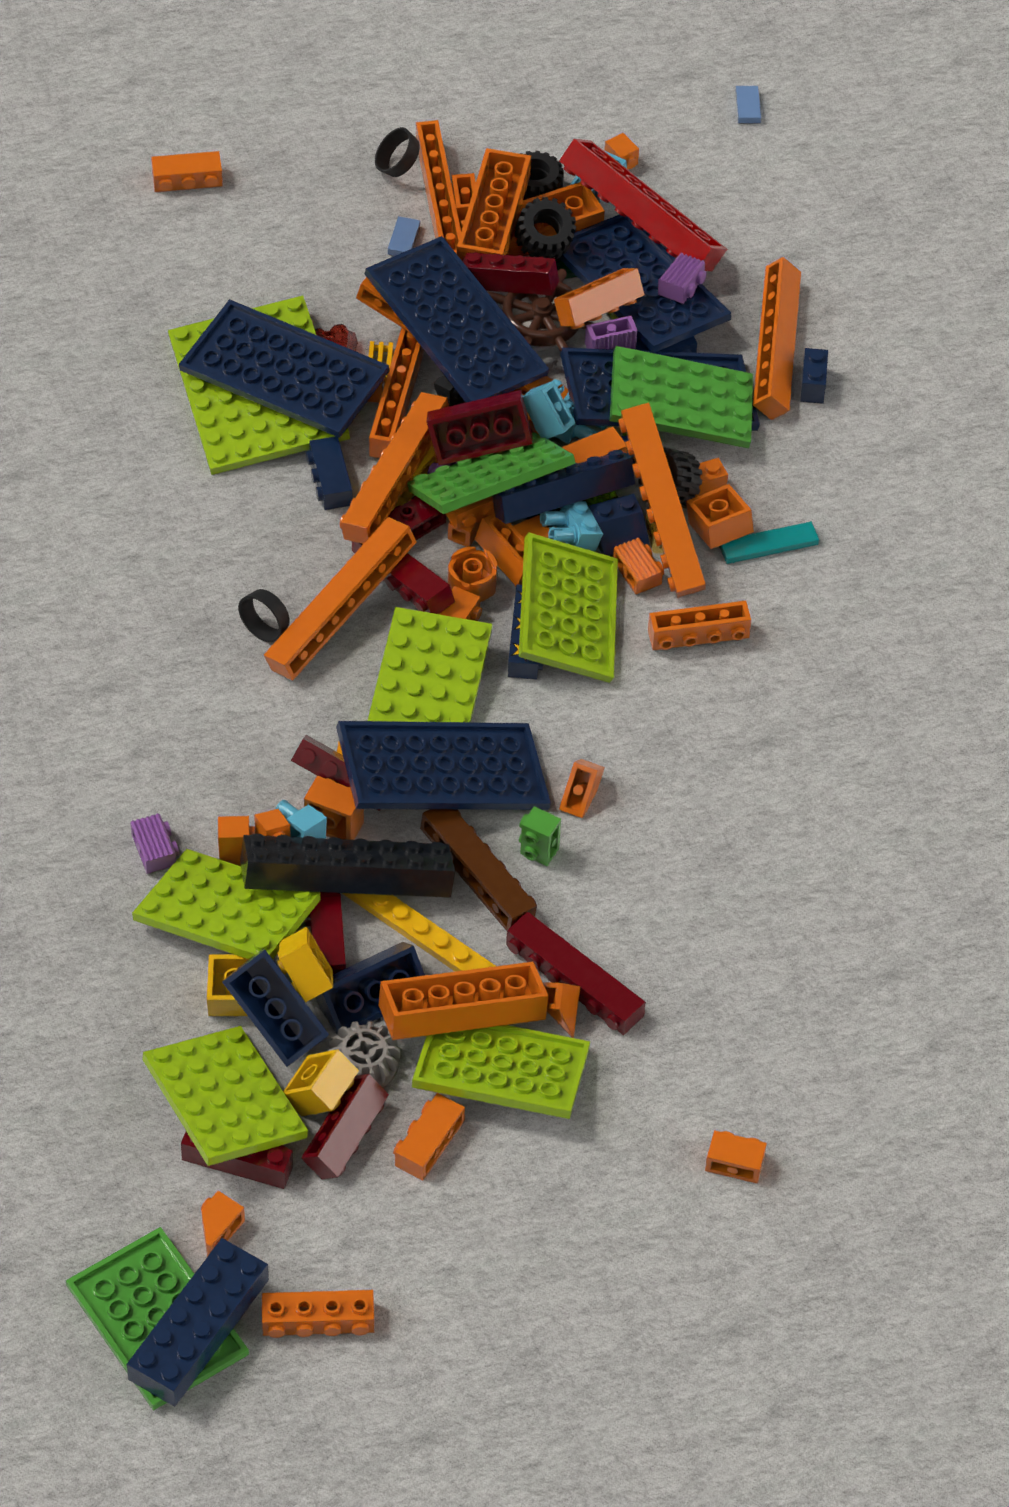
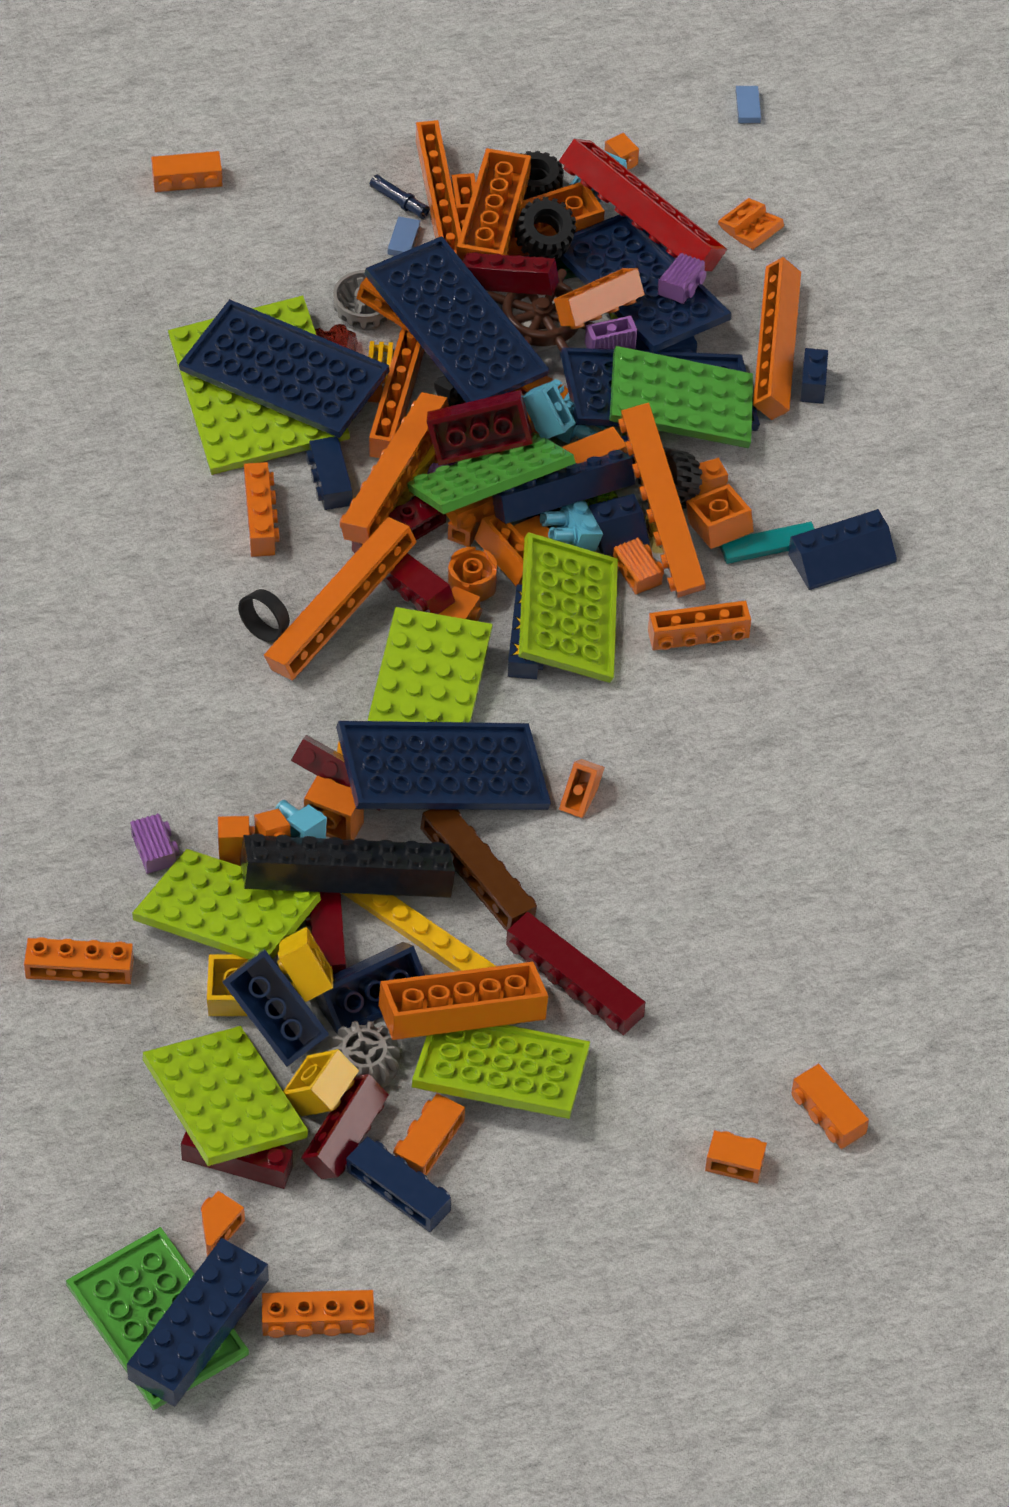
(79, 960): none -> orange brick
(259, 509): none -> orange brick
(346, 292): none -> light grey gear
(389, 145): black tyre -> none
(399, 1184): none -> dark blue brick
(405, 200): none -> dark blue pin
(539, 836): bright green brick -> none
(563, 1004): orange slope -> none
(750, 223): none -> orange slope
(829, 1106): none -> orange brick
(842, 549): none -> dark blue slope

